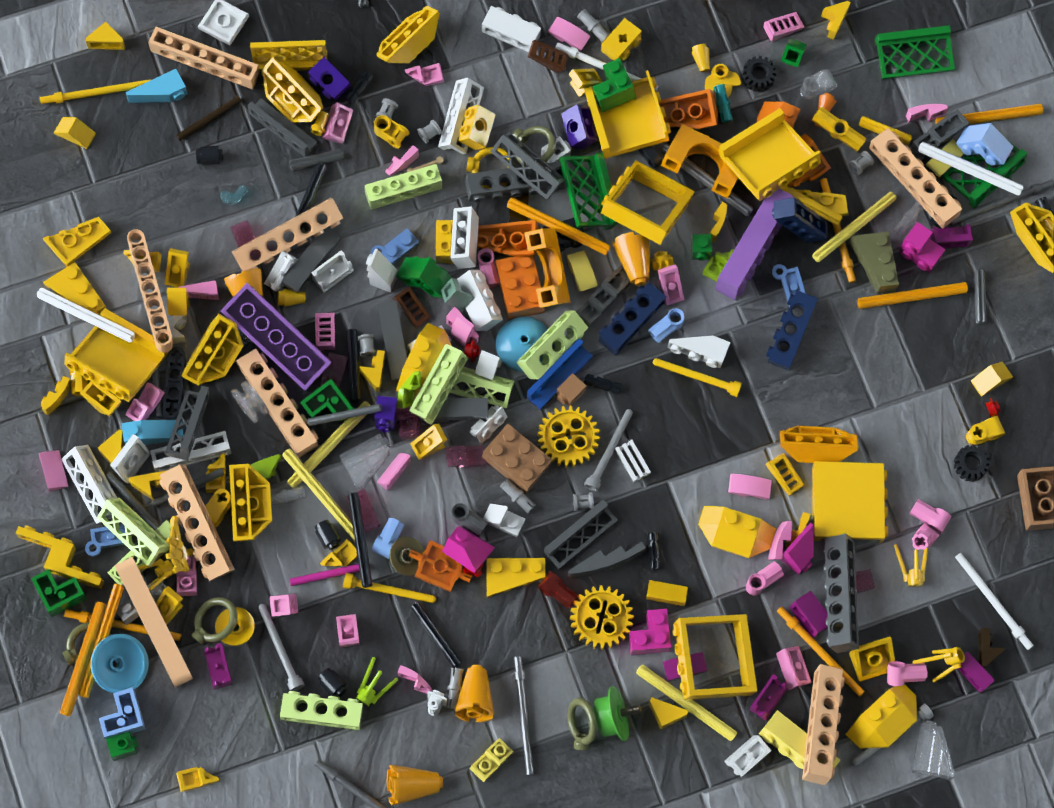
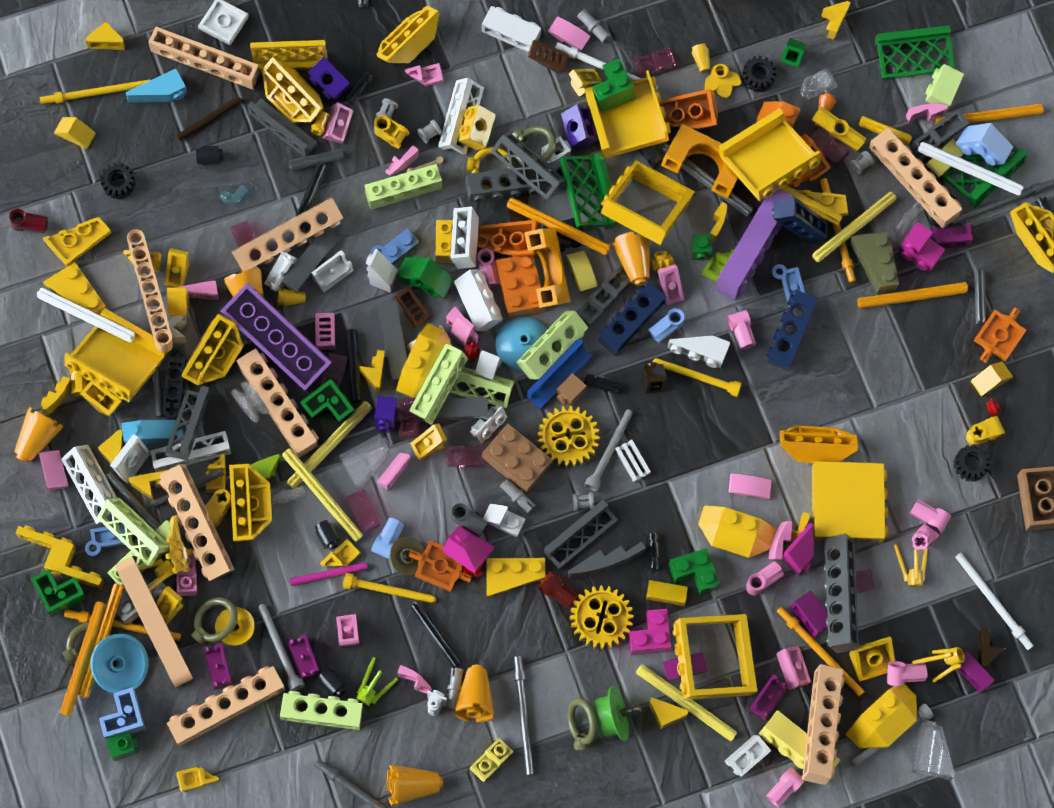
(30, 221): none -> dark red piece
(35, 434): none -> light orange cone
(118, 170): none -> black tyre
(142, 408): bright pink slope -> none
(220, 716): none -> light nougat brick
(283, 604): bright pink brick -> none
(303, 657): none -> magenta hinge
(344, 414): dark grey bar -> none
(360, 540): black axle -> none
(367, 345): light grey bush -> none
(407, 390): lime slope -> none
(454, 295): sand green panel -> none
(614, 44): yellow brick -> none
(654, 63): none -> clear pink slope
(654, 378): none -> dark brown slope
(696, 566): none -> green brick
(723, 103): teal pin -> none
(740, 324): none -> bright pink piece
(773, 35): bright pink slope -> none
(788, 784): none -> bright pink piece
(790, 470): yellow slope -> none
(829, 148): none -> clear pink slope
(944, 86): none -> yellowish green brick
(1000, 335): none -> orange plate

